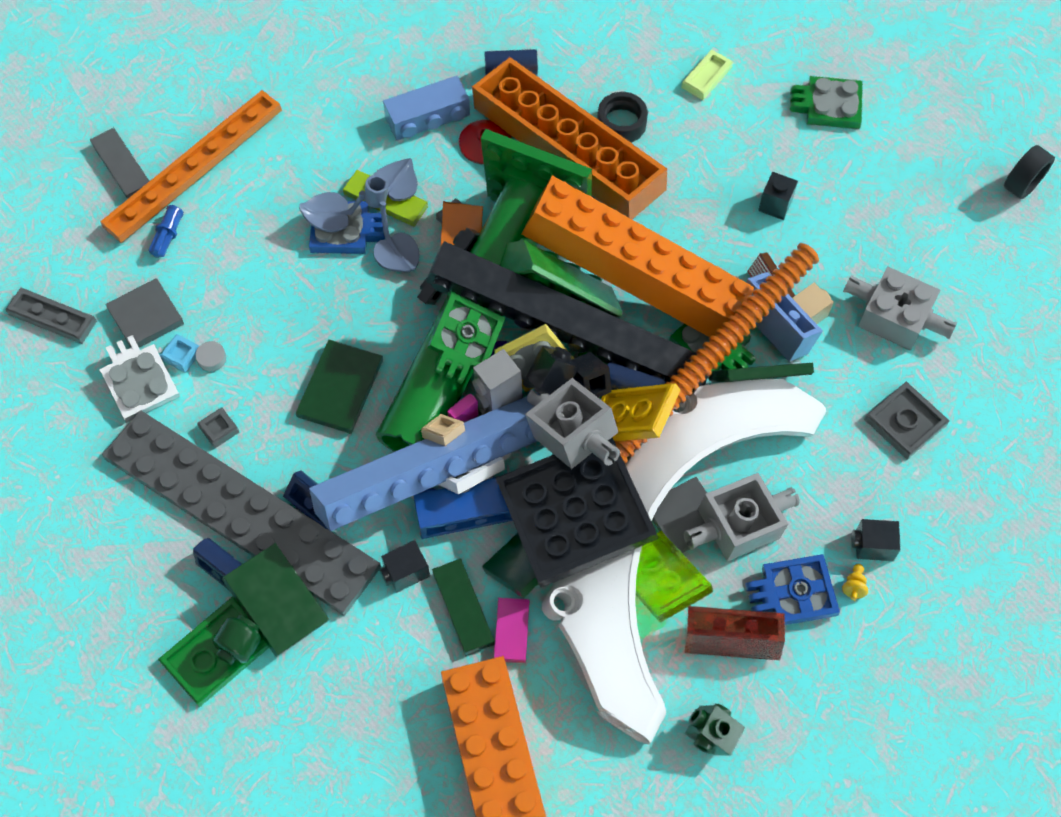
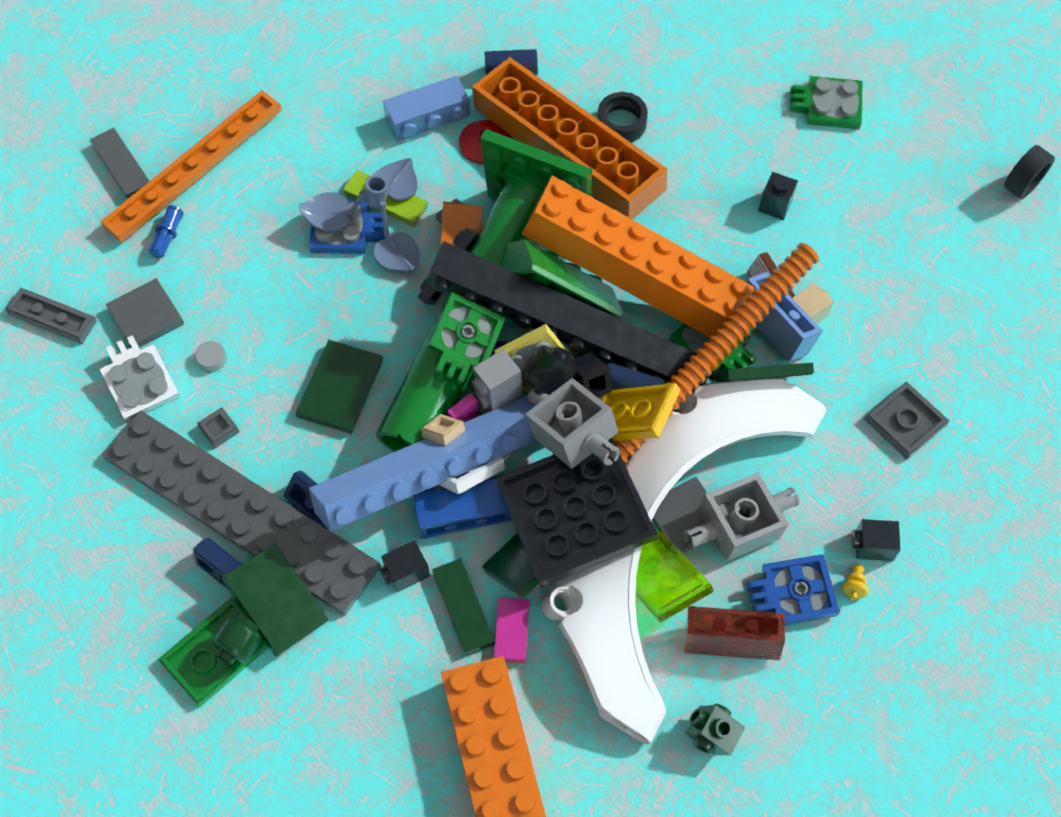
(180, 353): medium azure tile -> none
(707, 74): yellowish green tile -> none
(899, 308): light grey brick -> none

